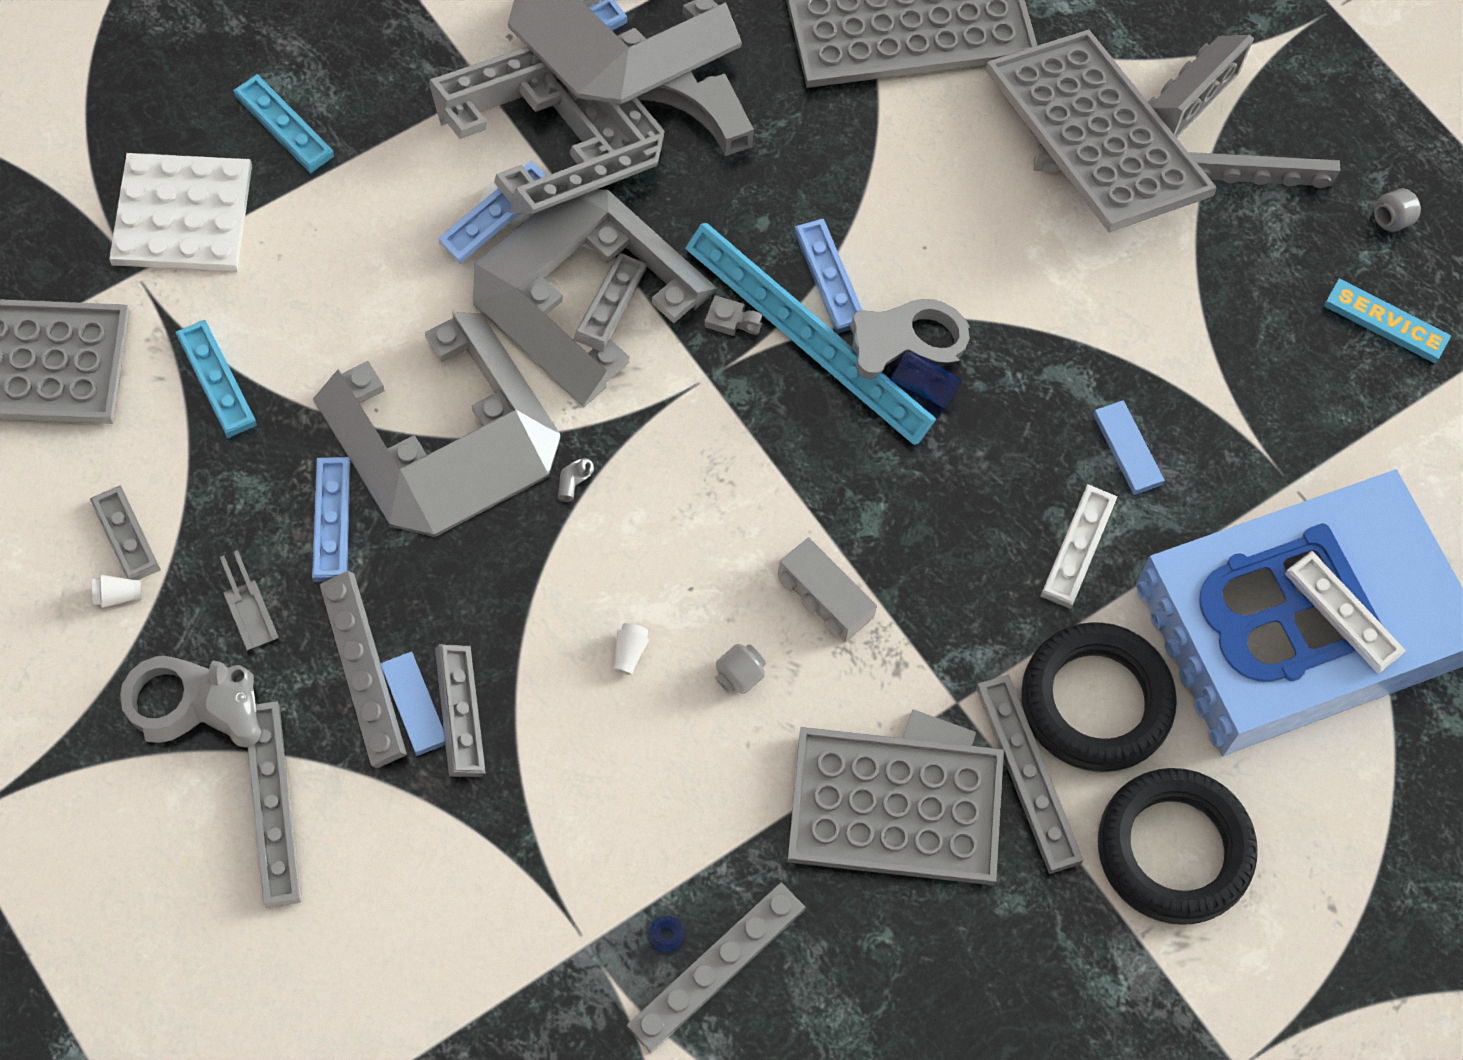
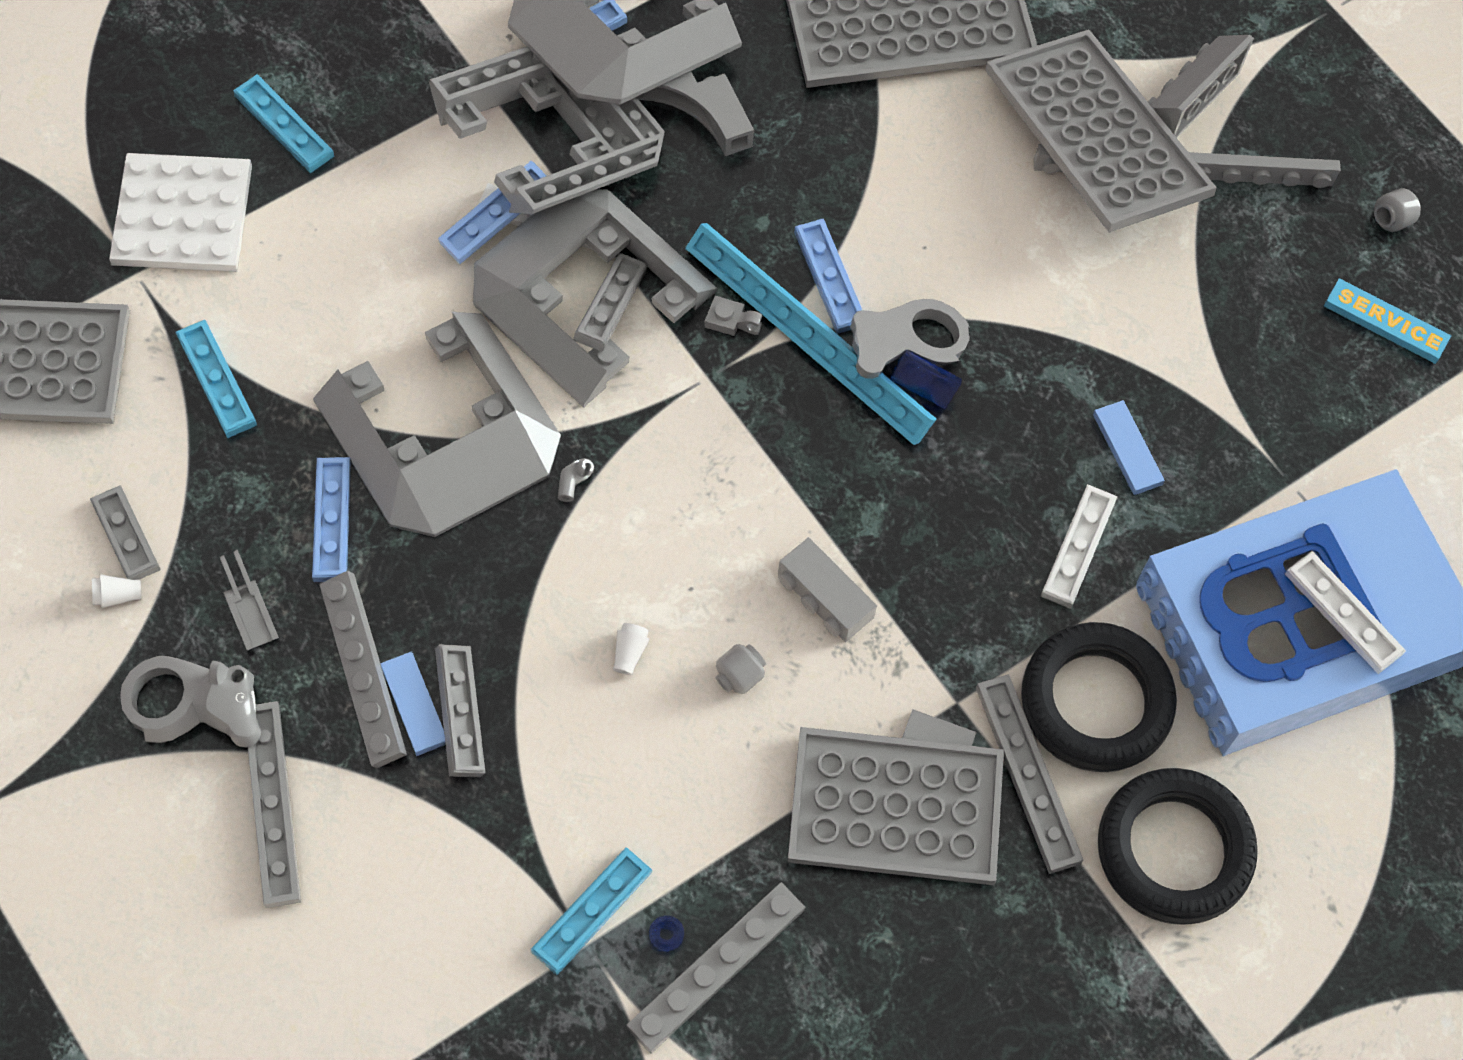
(591, 911): none -> medium azure tile

